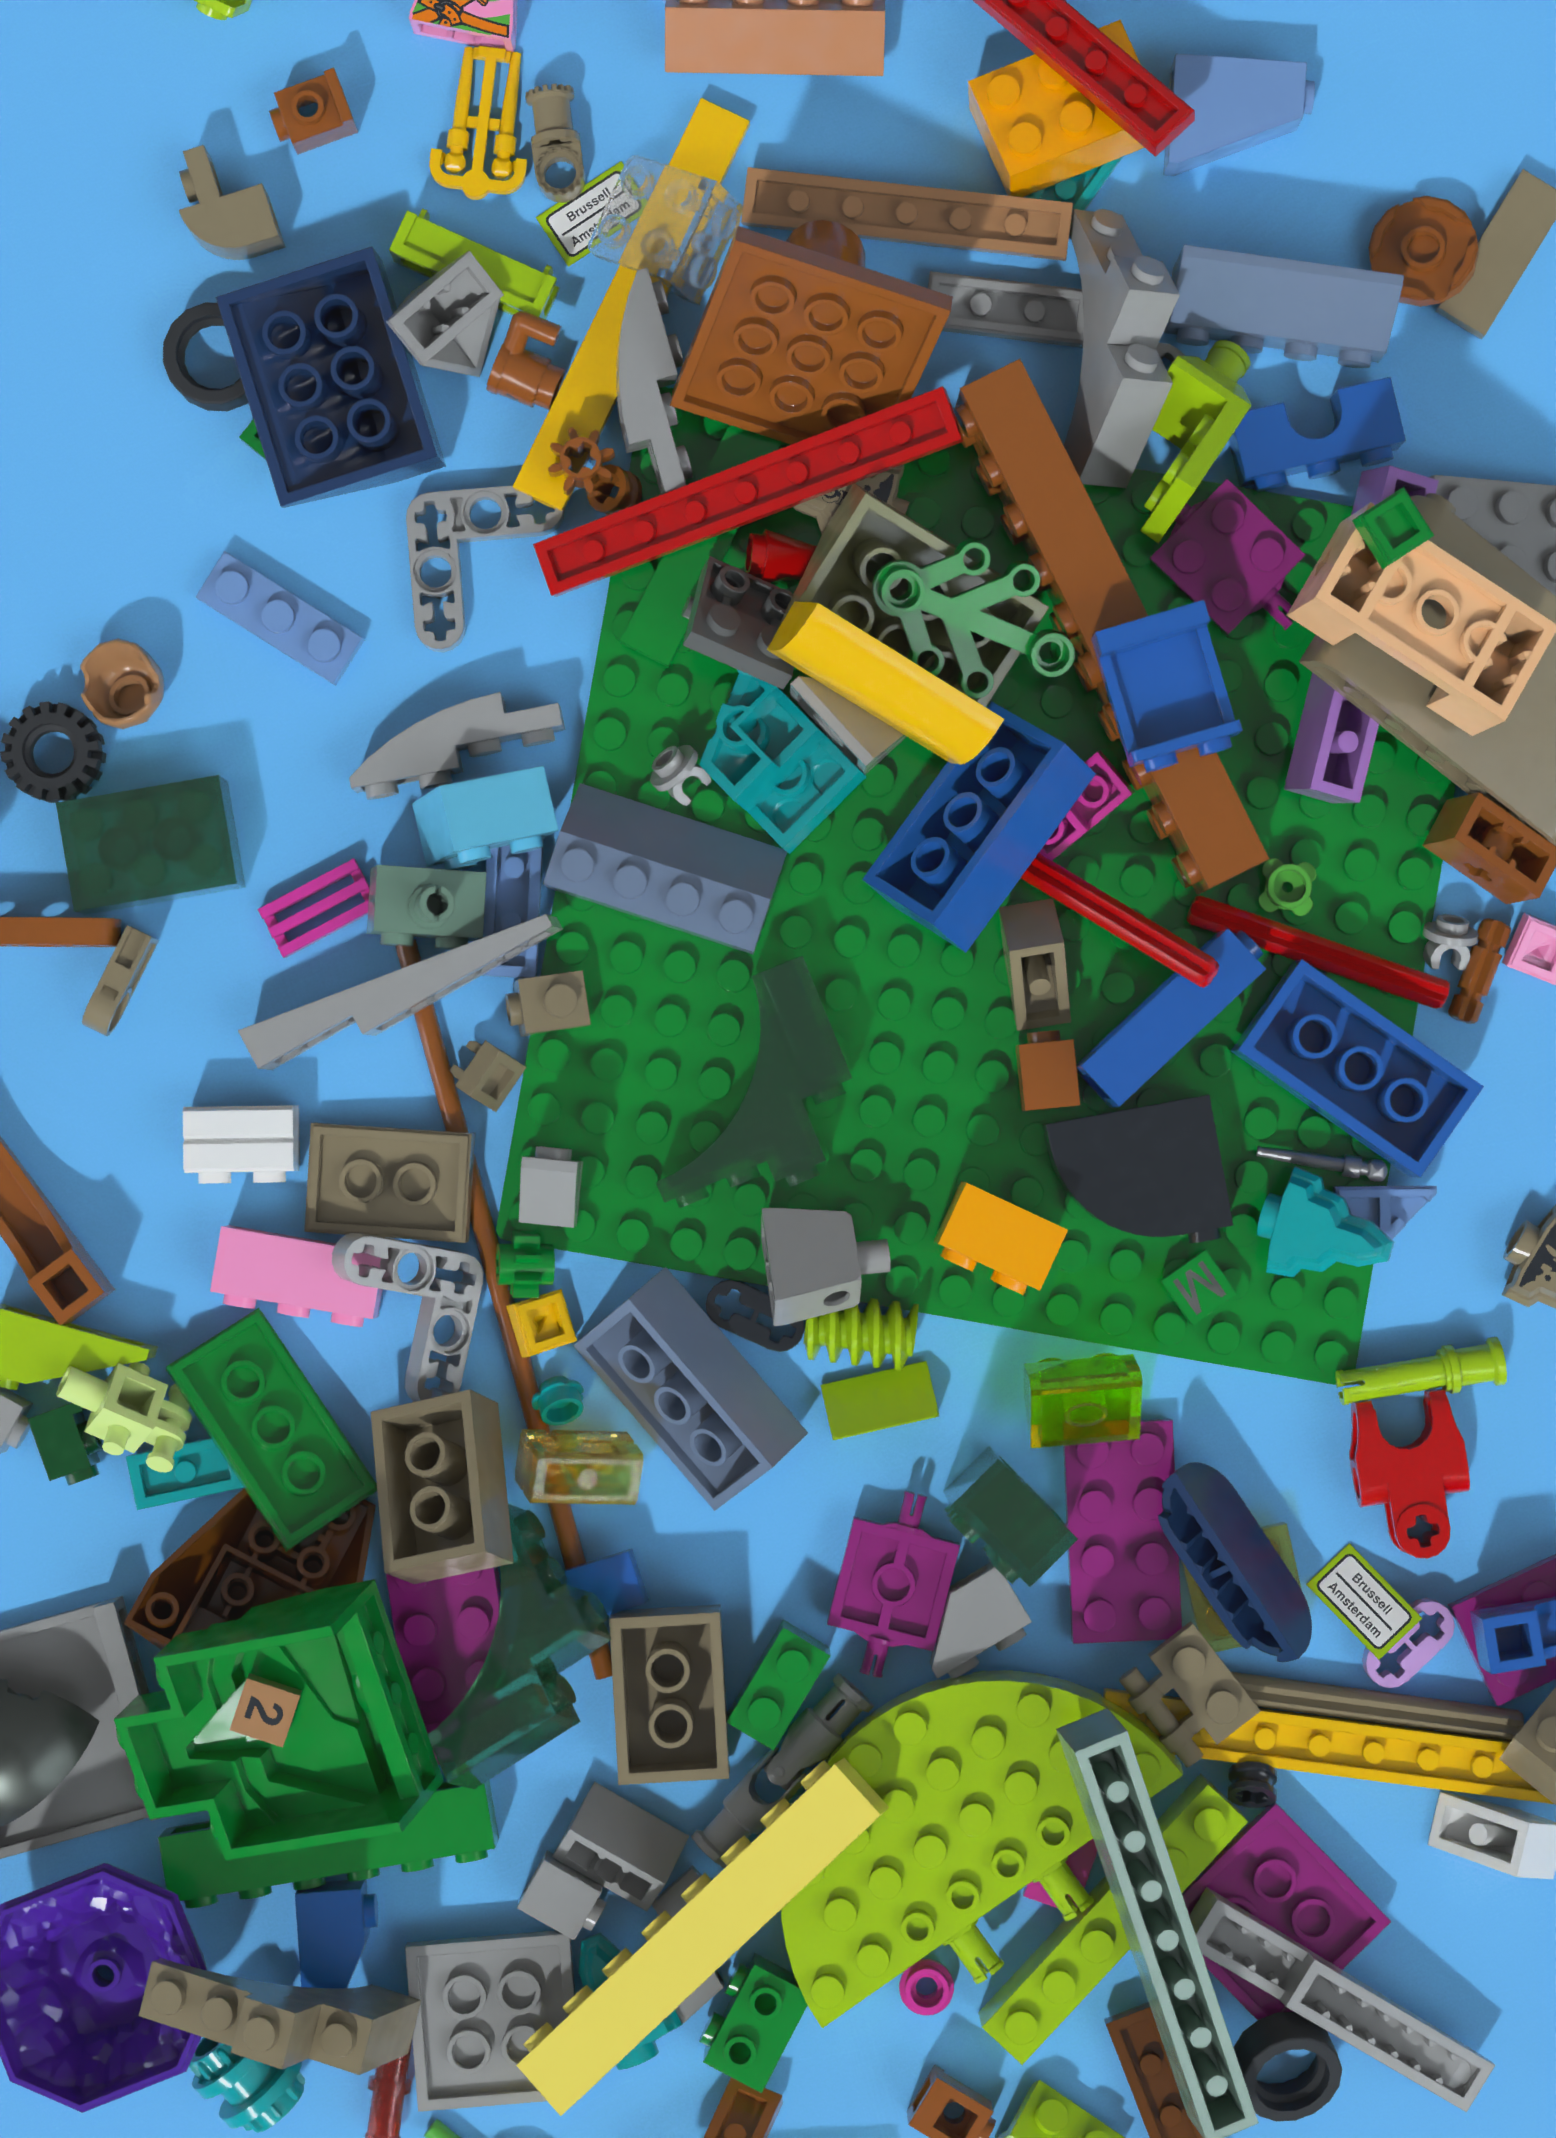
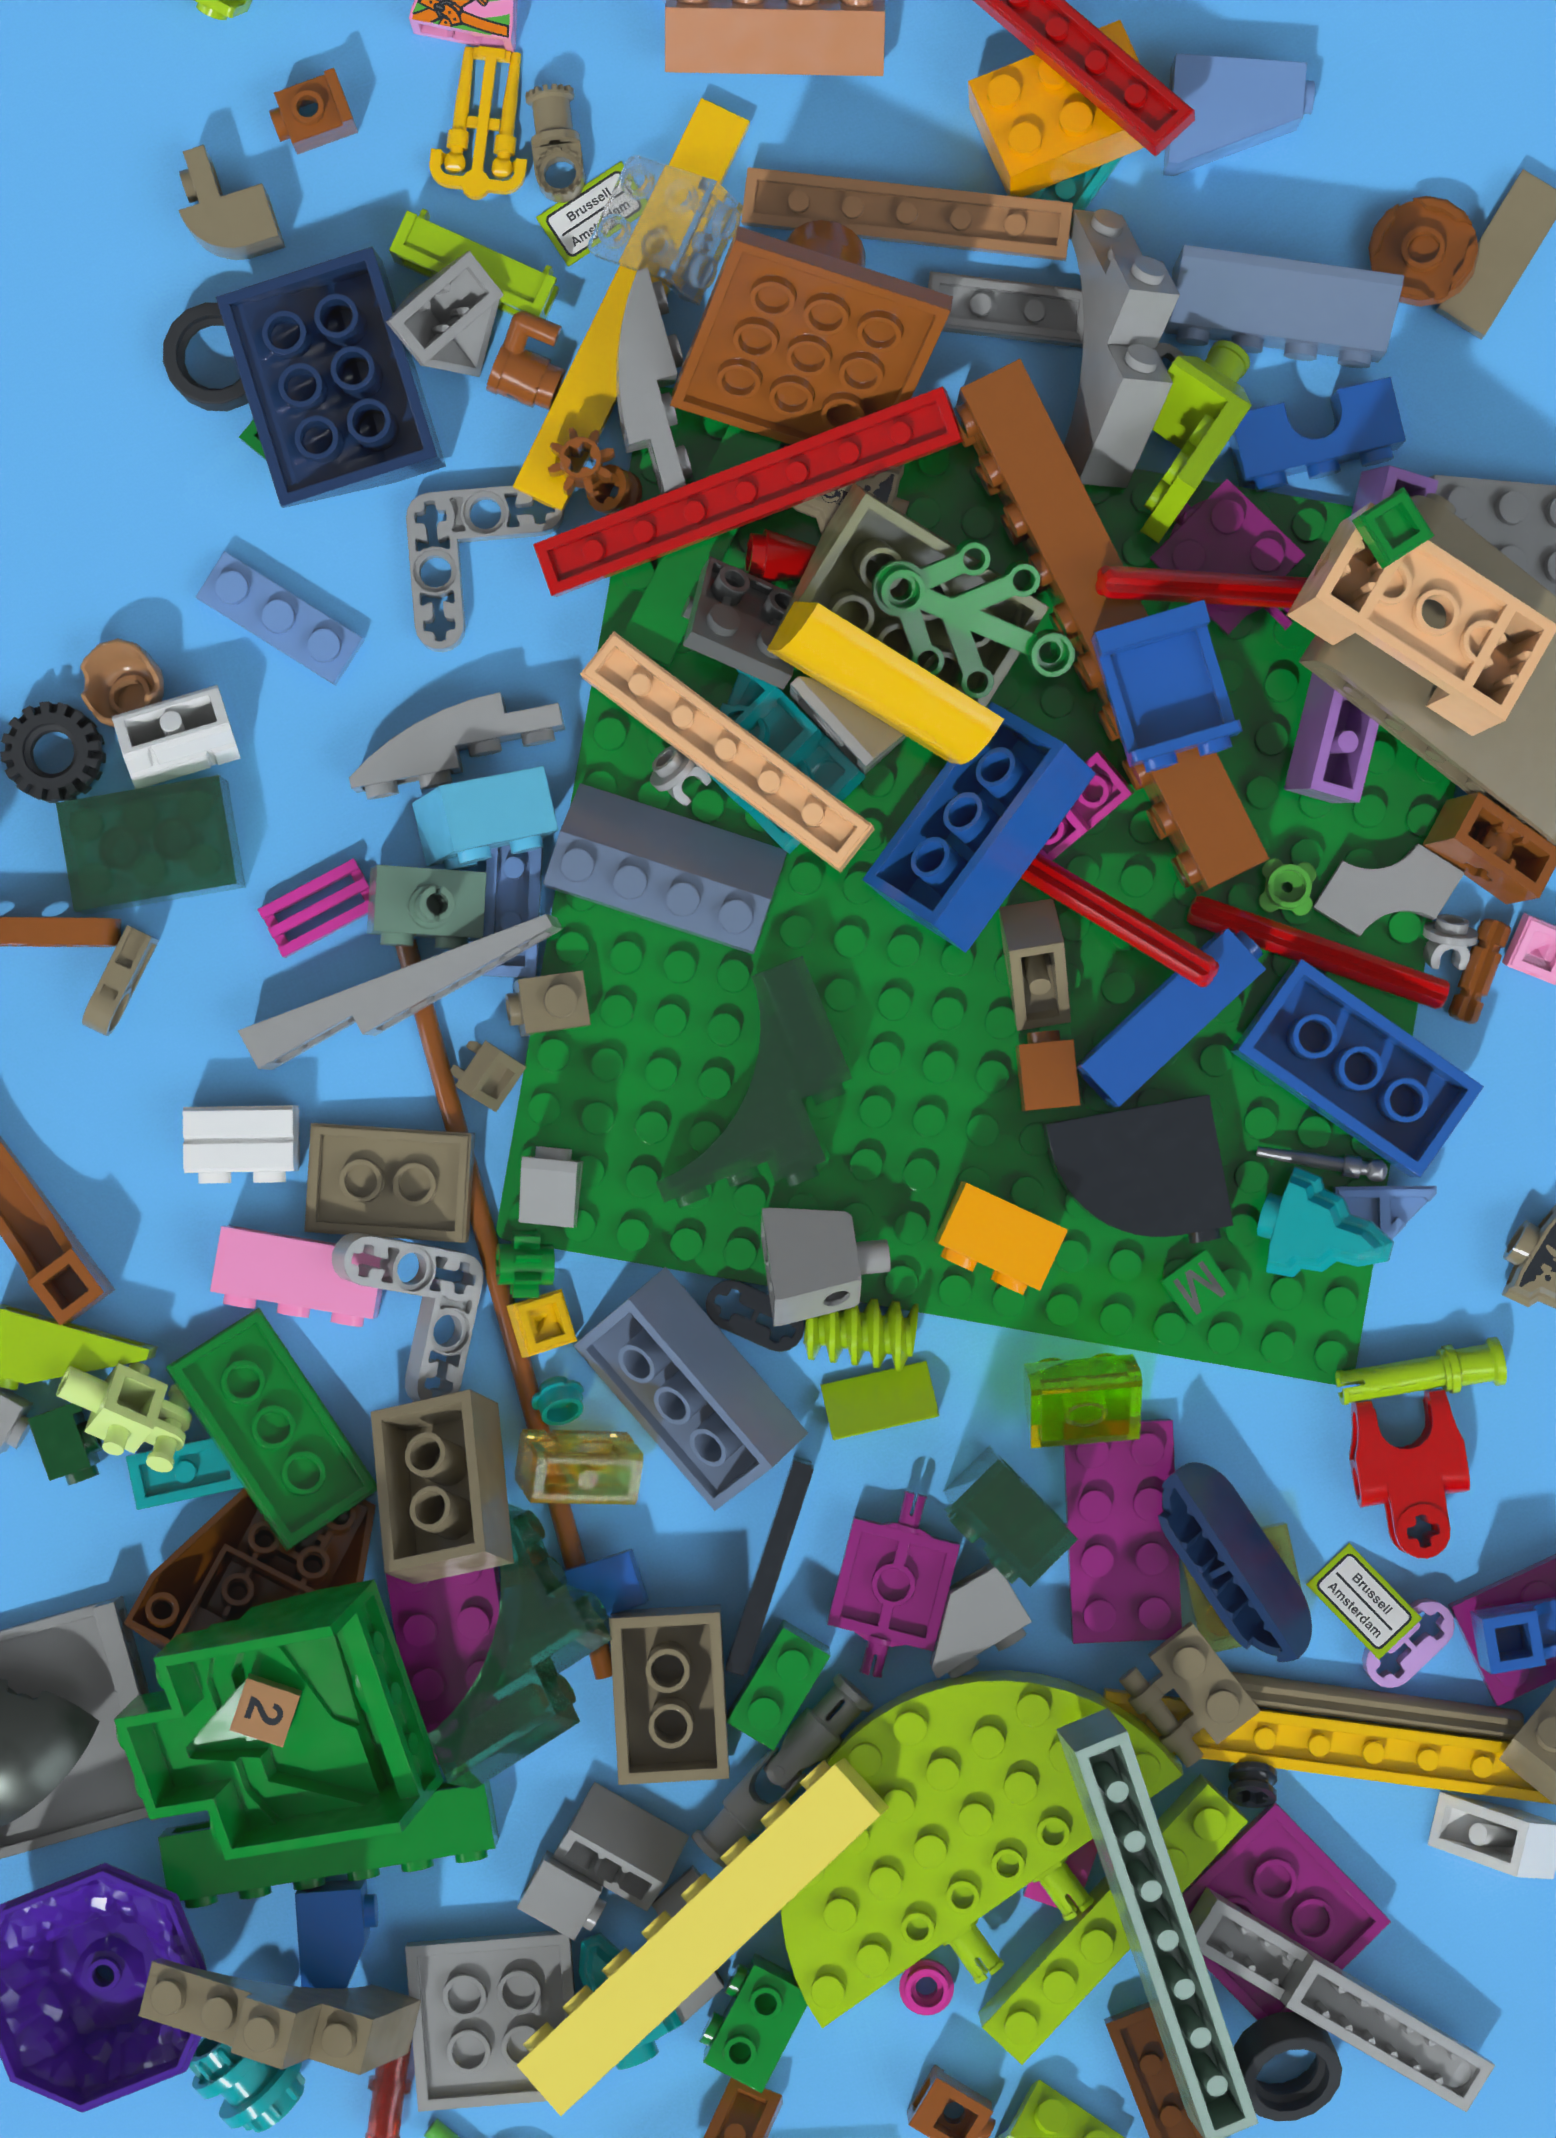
(175, 737): none -> white brick
(727, 752): none -> light nougat tile
(769, 1566): none -> black tile
(1194, 586): none -> red axle
(1414, 884): none -> light grey tile

